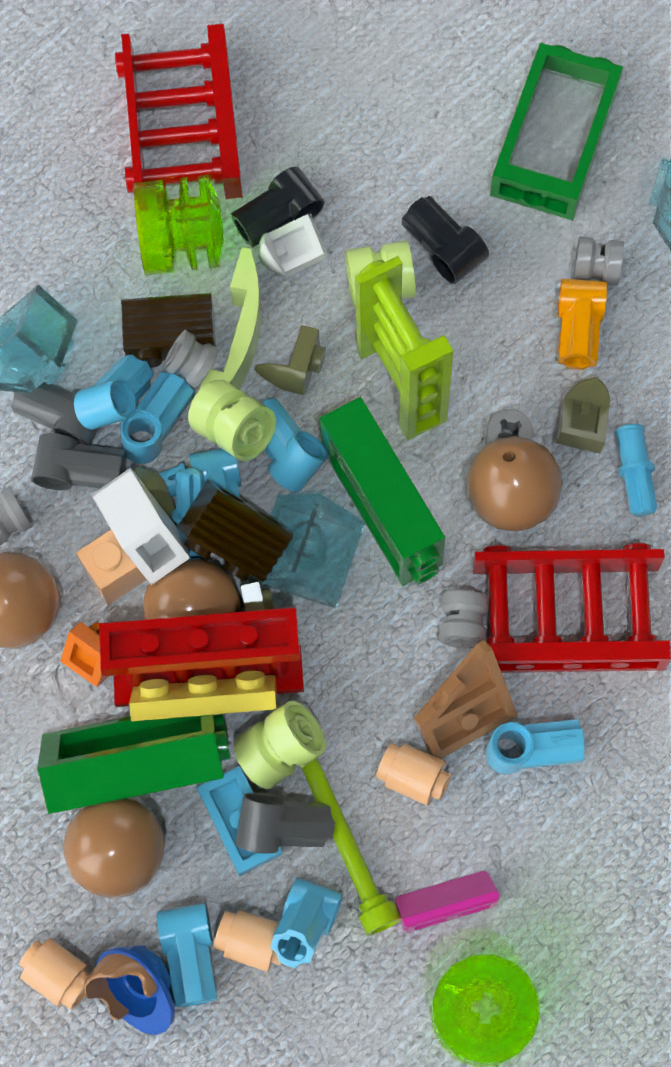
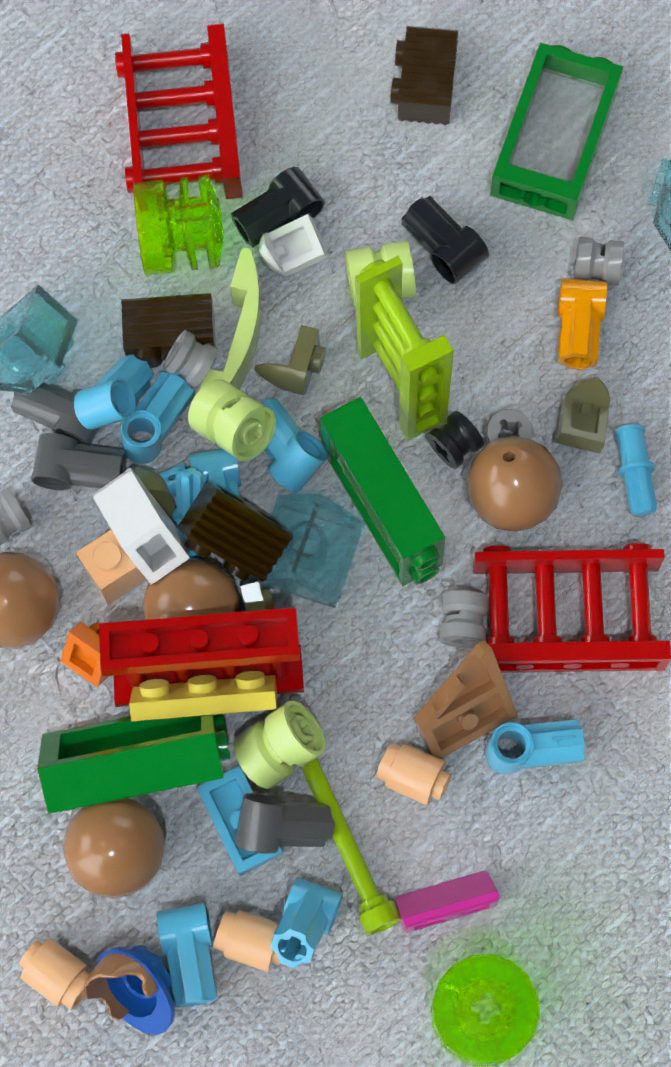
(426, 74): none -> dark brown brick
(455, 439): none -> black wheel

